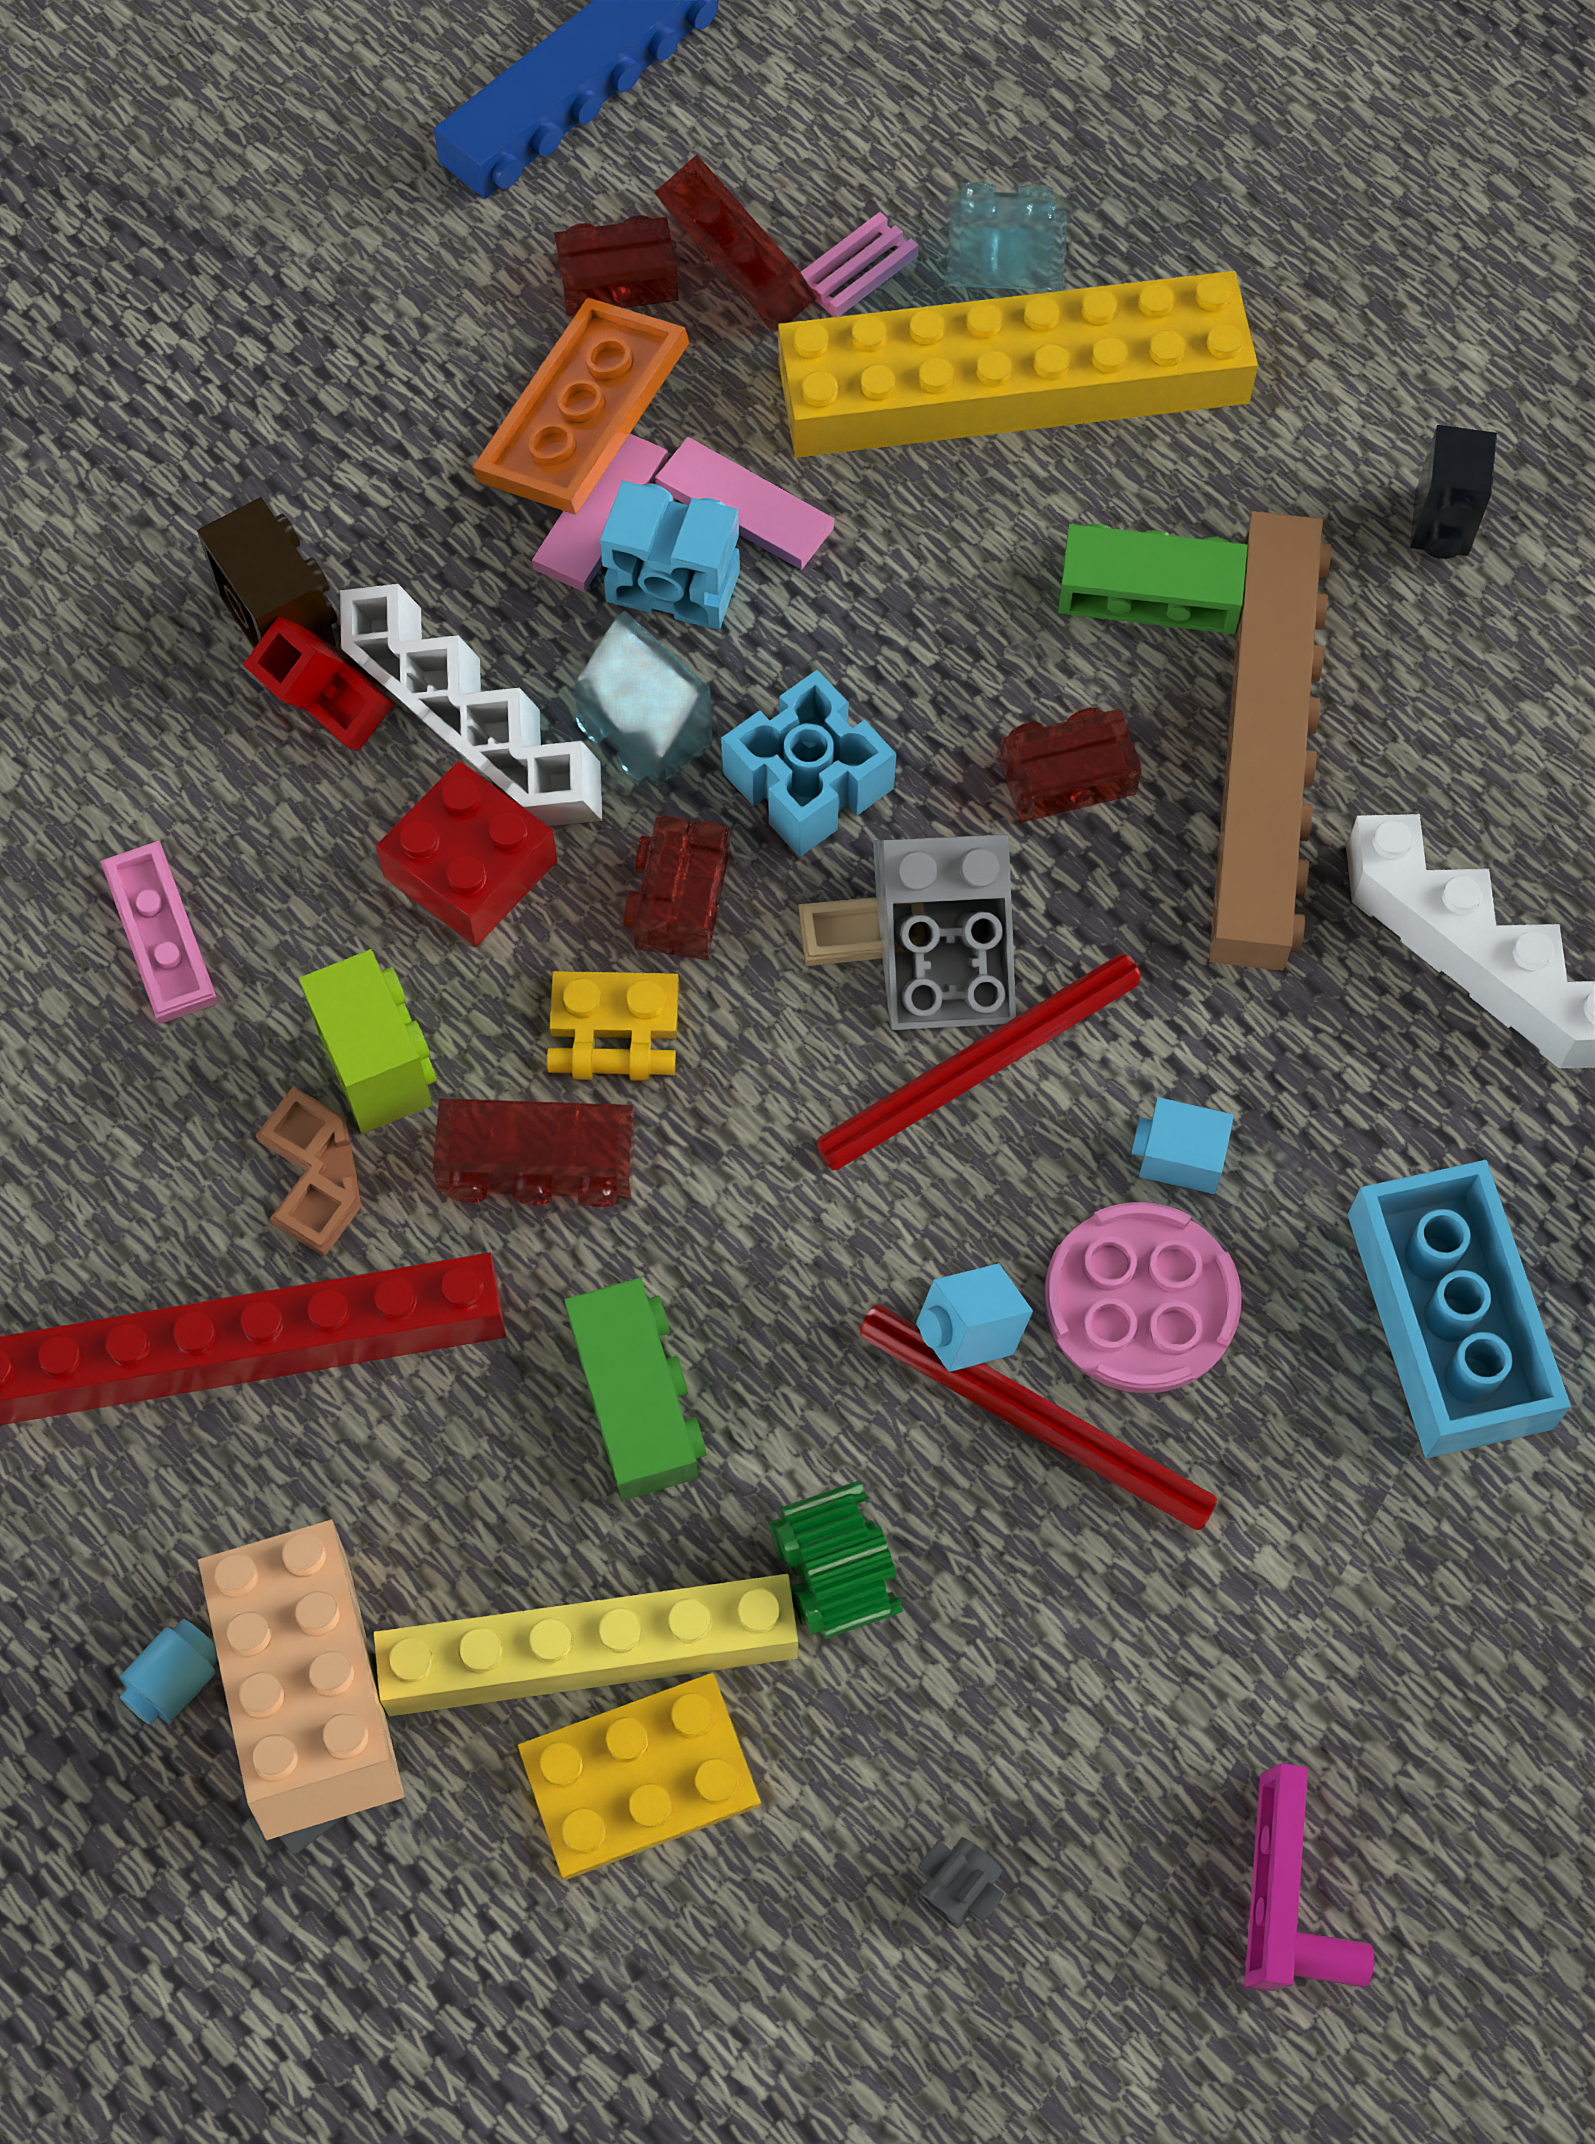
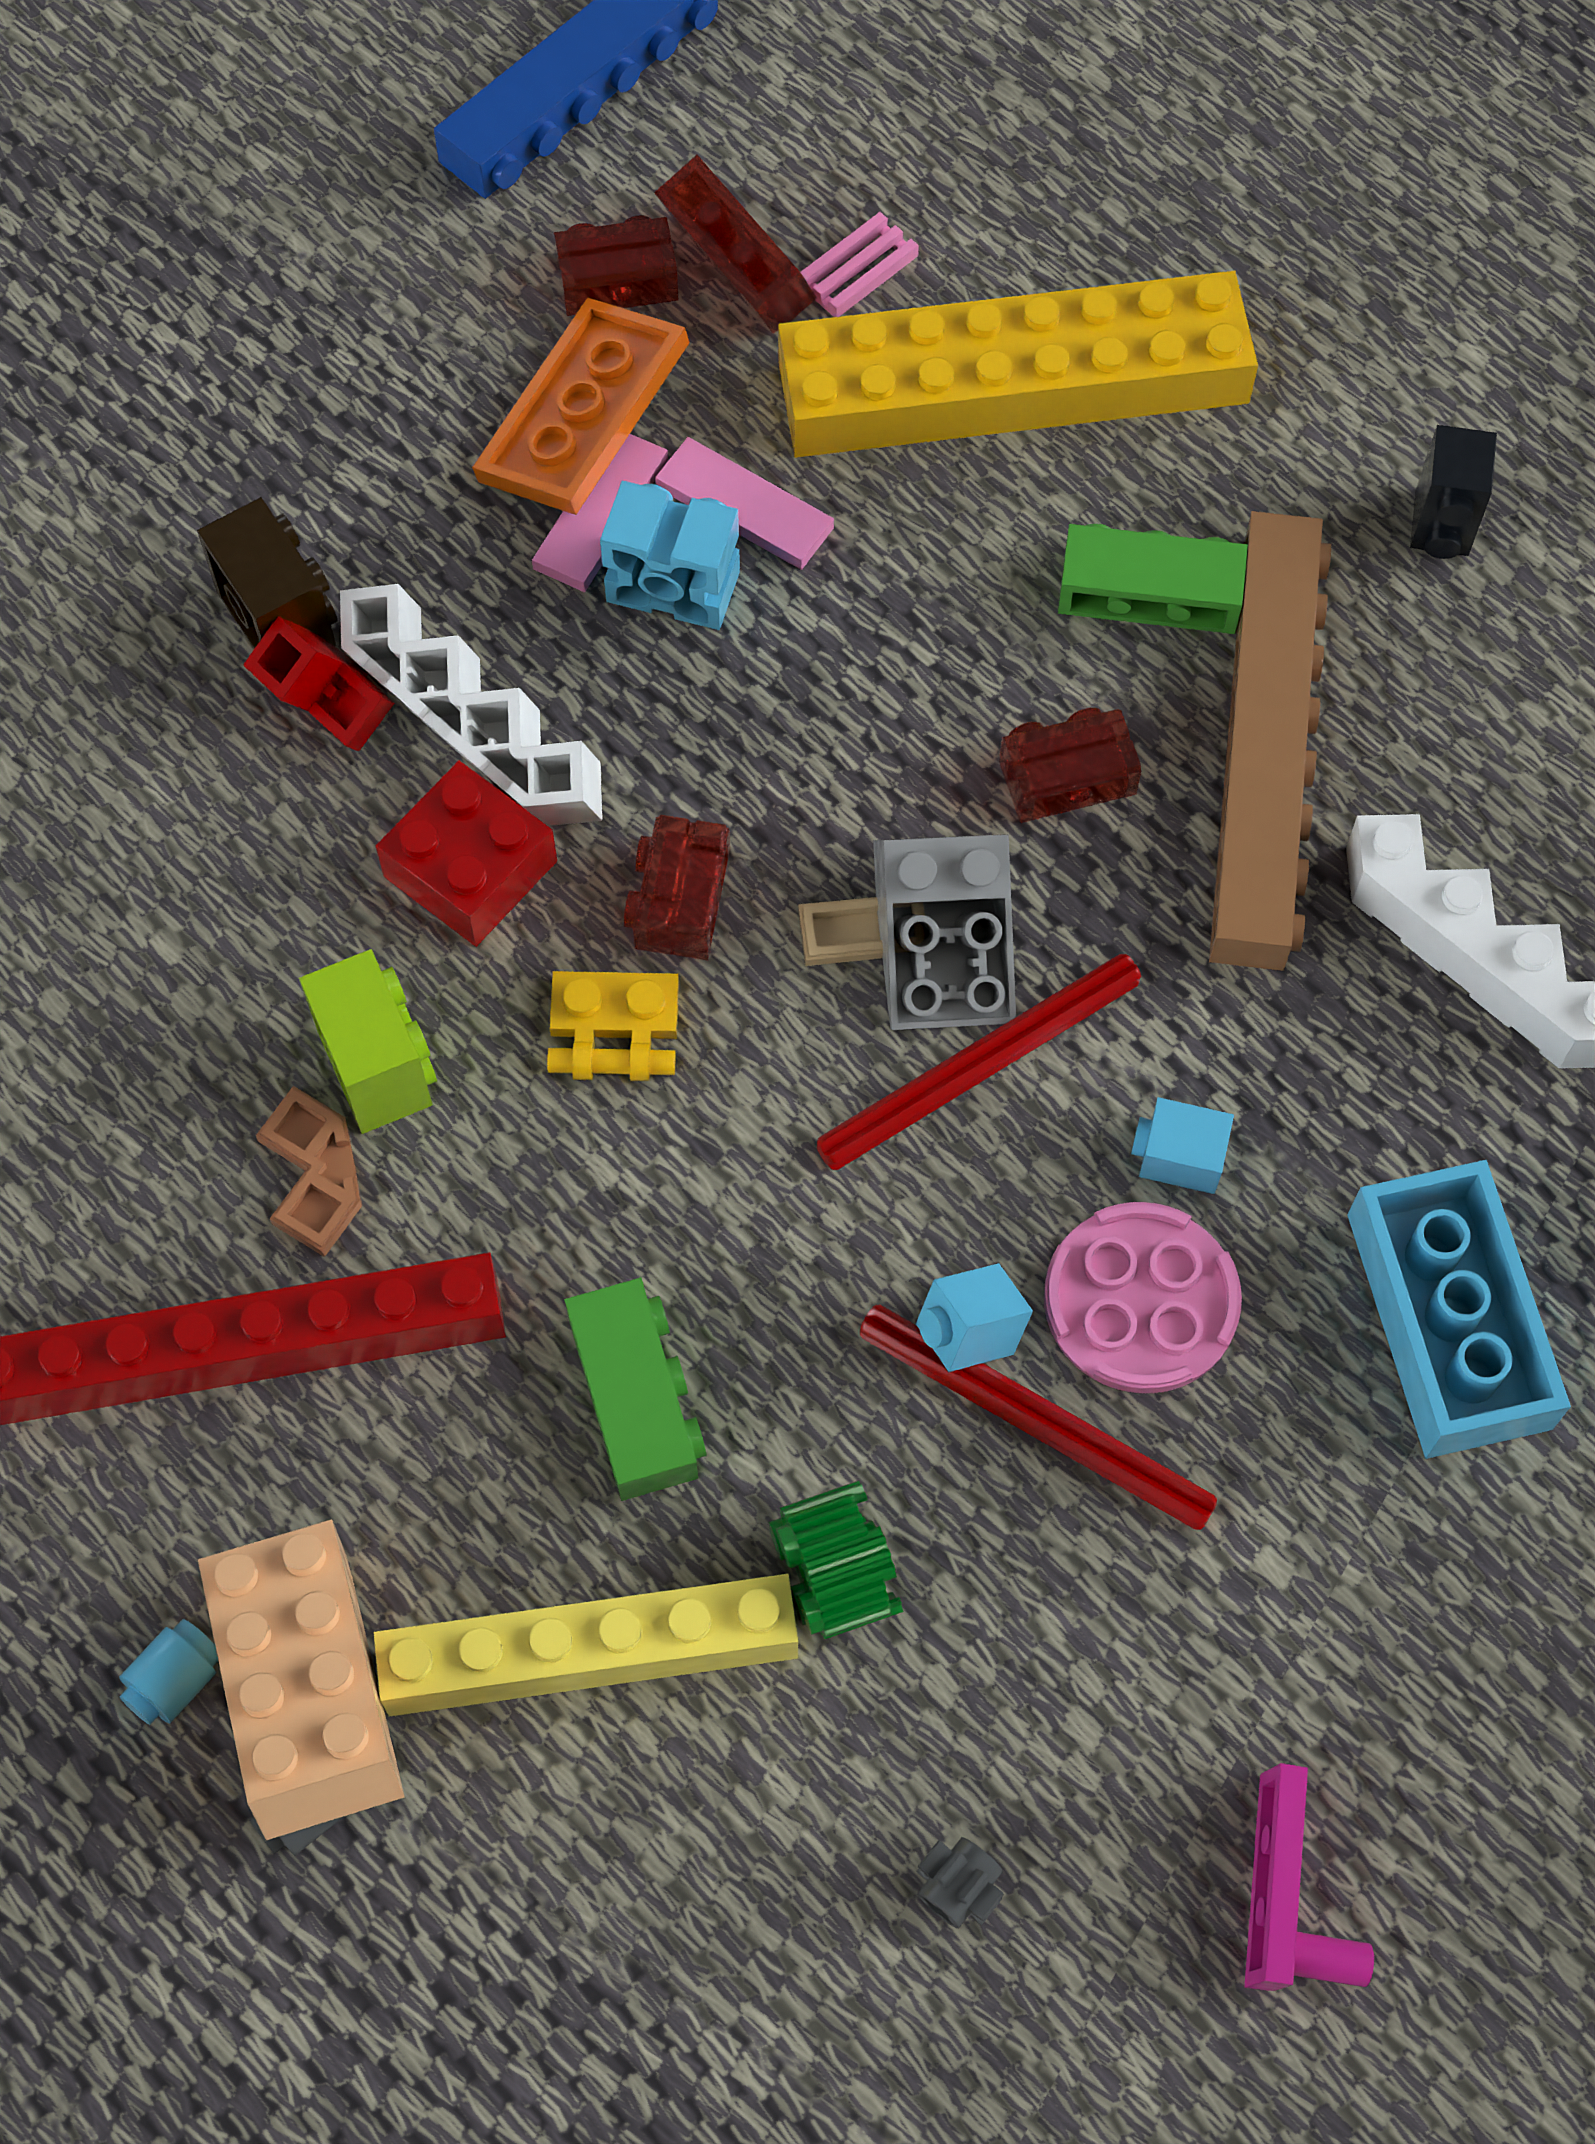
(159, 932): bright pink tile -> none
(534, 1150): clear red brick -> none
(638, 1776): yellow plate -> none
(644, 704): clear light blue slope -> none
(808, 763): medium azure brick -> none
(1005, 238): clear light blue brick -> none

